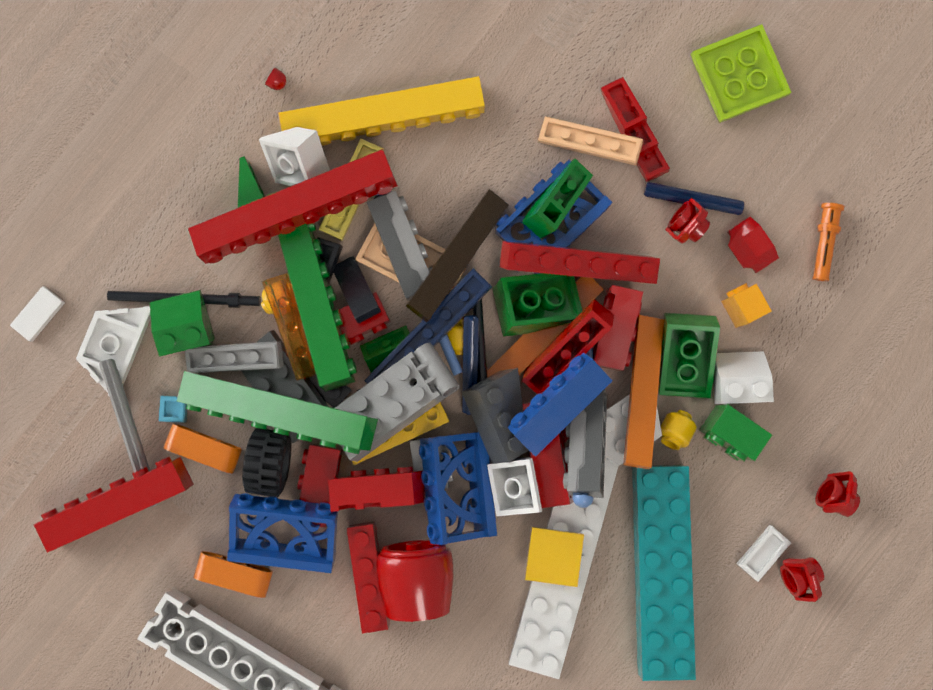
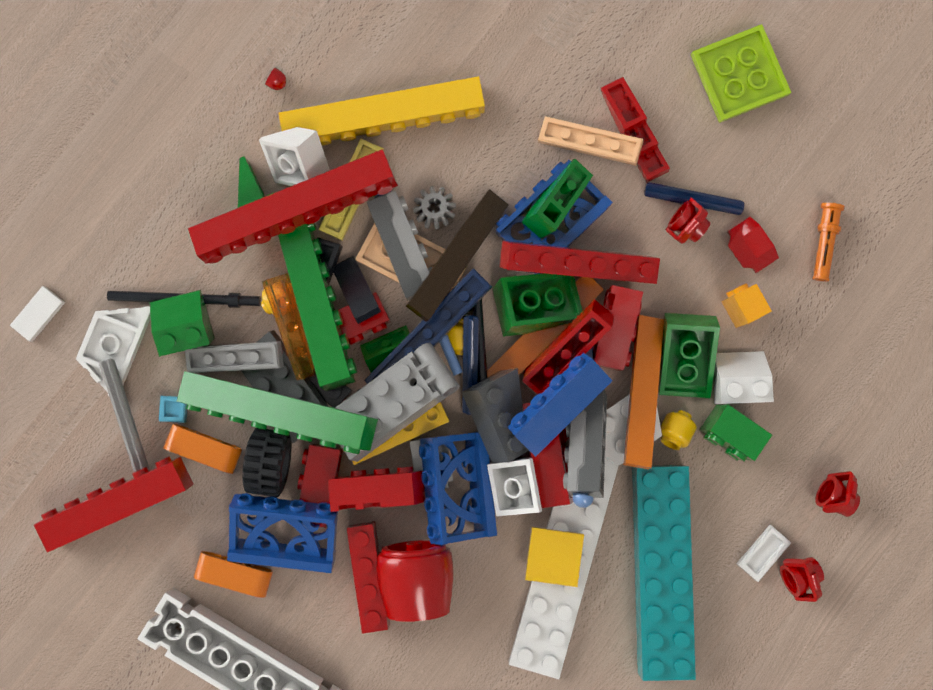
(437, 198): none -> light grey gear

